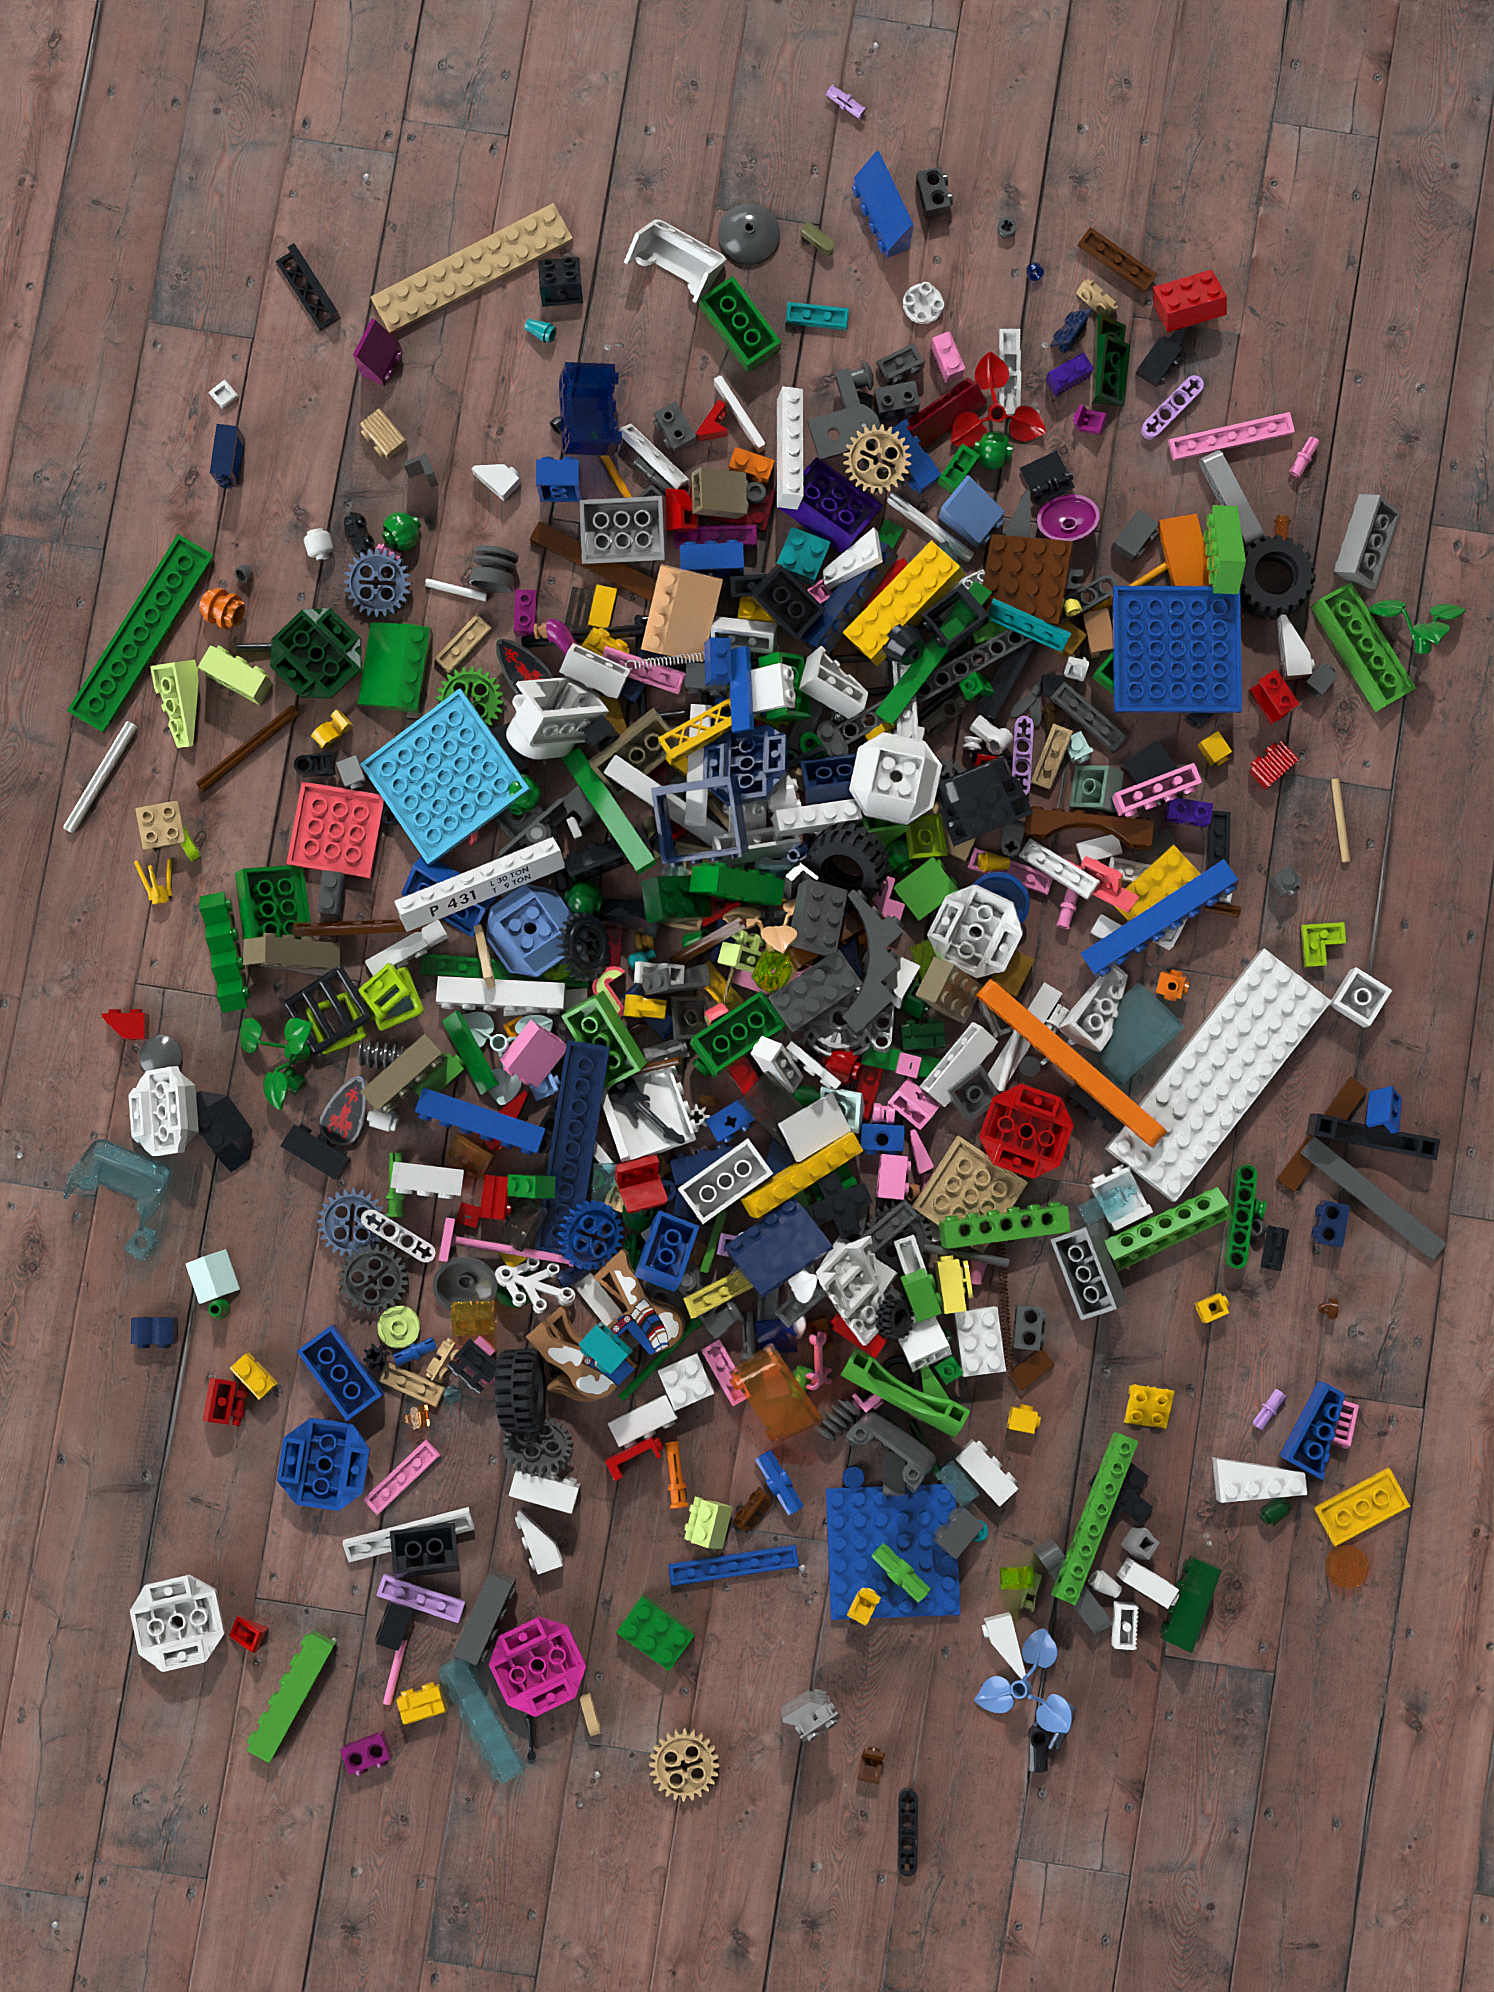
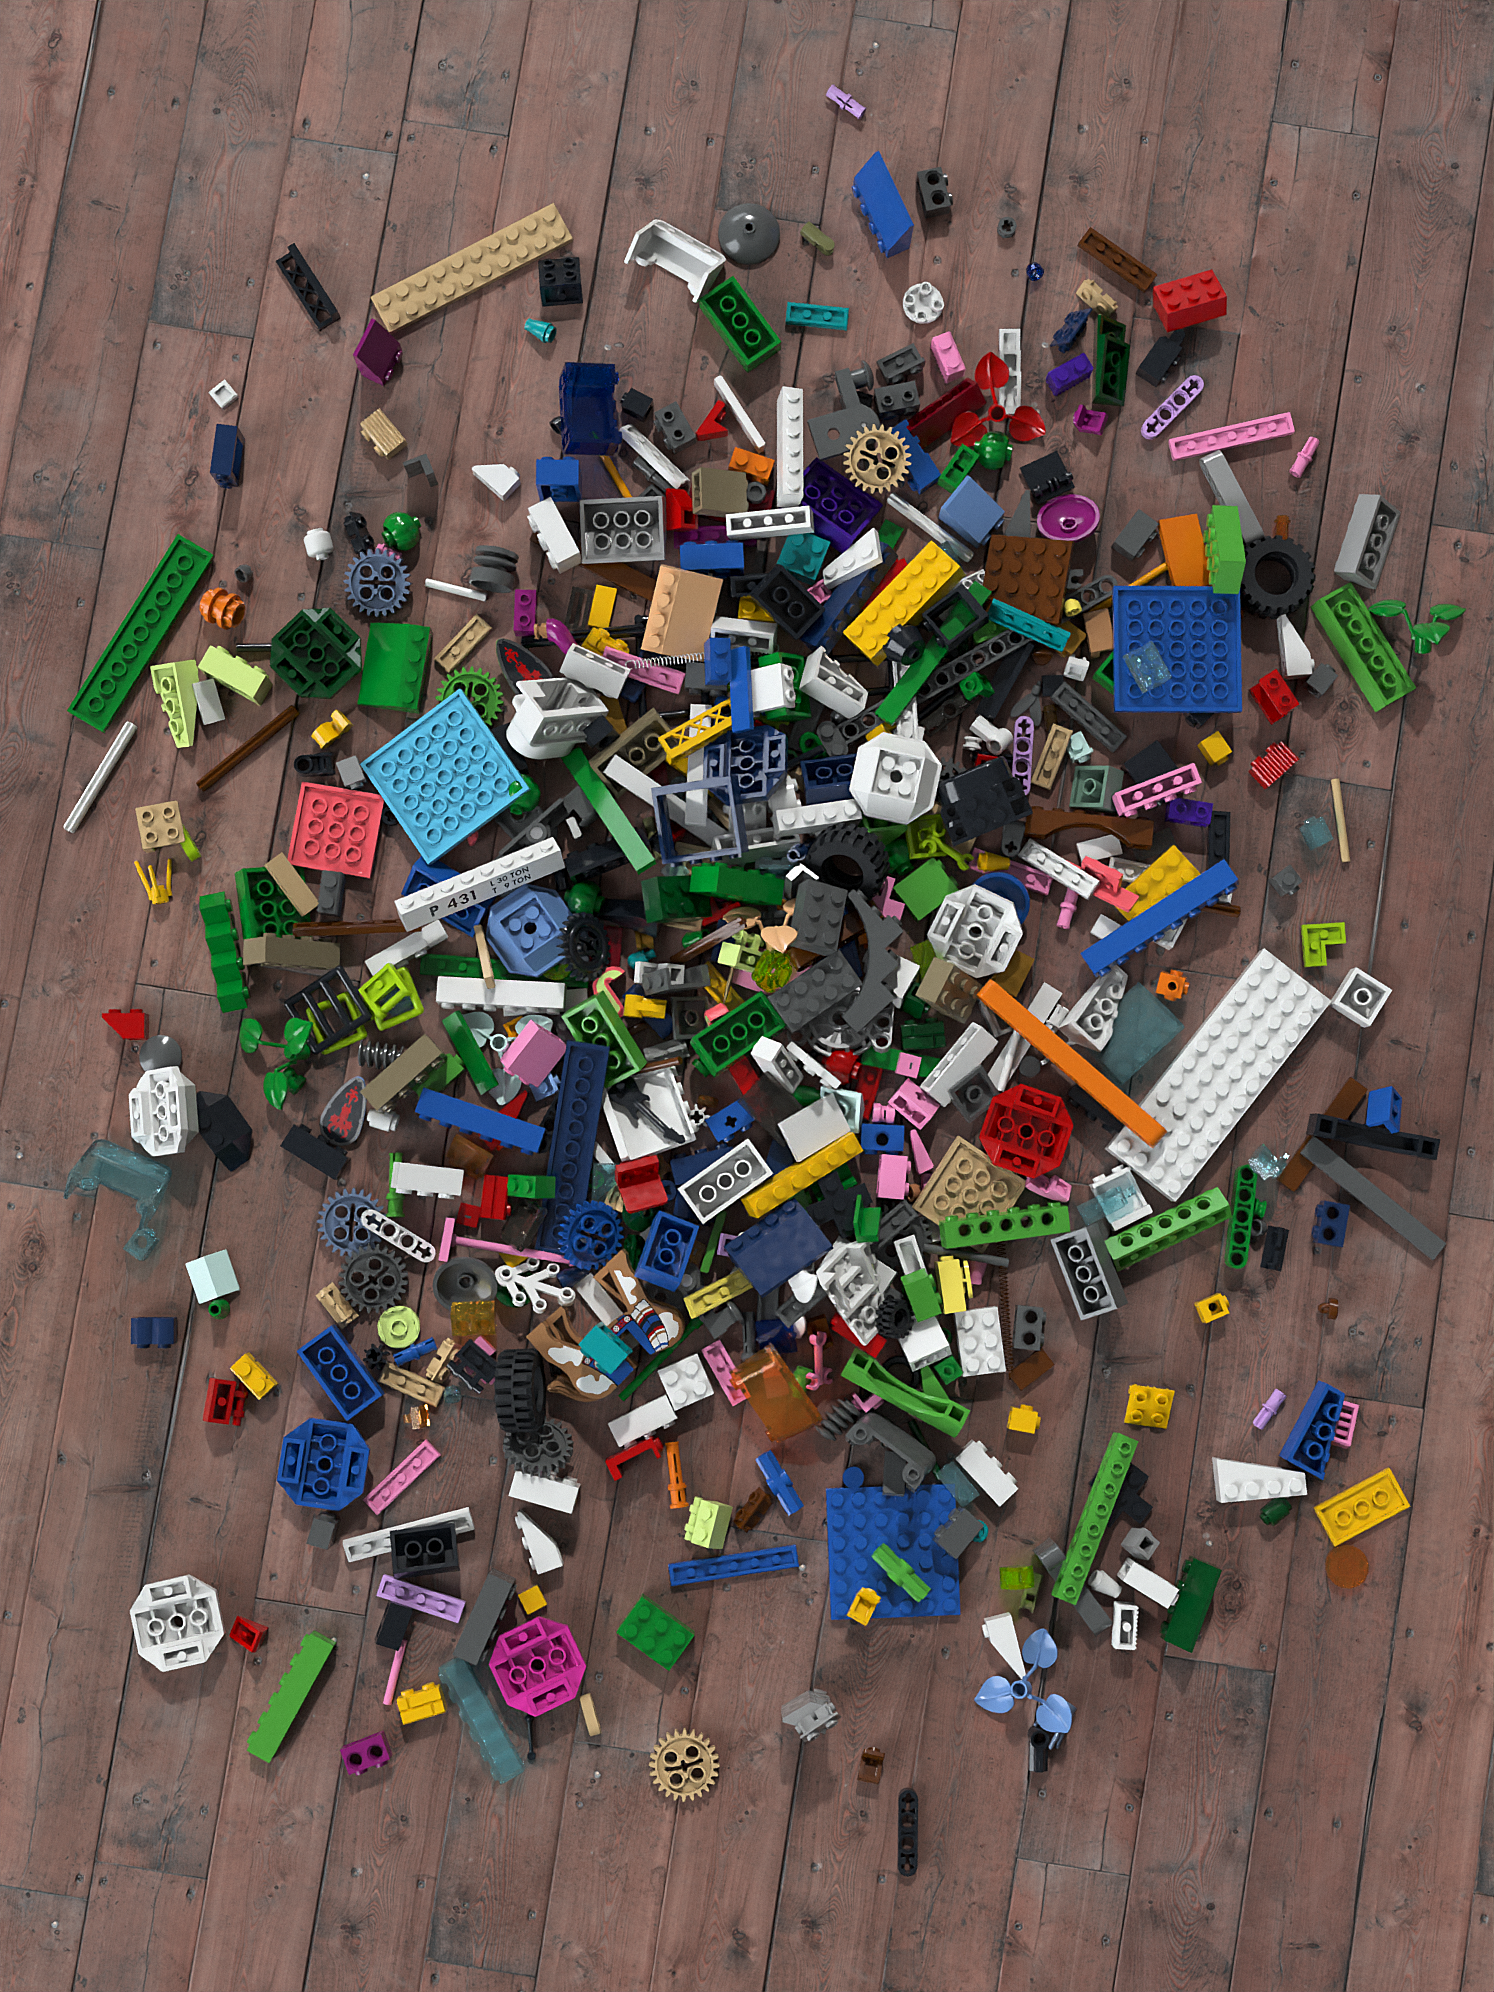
(208, 701): none -> white tile
(291, 884): none -> tan tile
(324, 1530): none -> dark grey brick
(337, 1305): none -> tan hinge
(532, 1599): none -> yellow tile
(554, 535): none -> white brick
(636, 404): none -> black brick
(770, 523): none -> white brick
(866, 1222): none -> green panel
(934, 842): none -> lime bar
(1041, 654): none -> reddish brown tile
(1051, 1188): none -> bright pink slope
(1147, 667): none -> clear light blue bracket
(1266, 1164): none -> clear light blue bracket
(1315, 832): none -> clear light blue brick

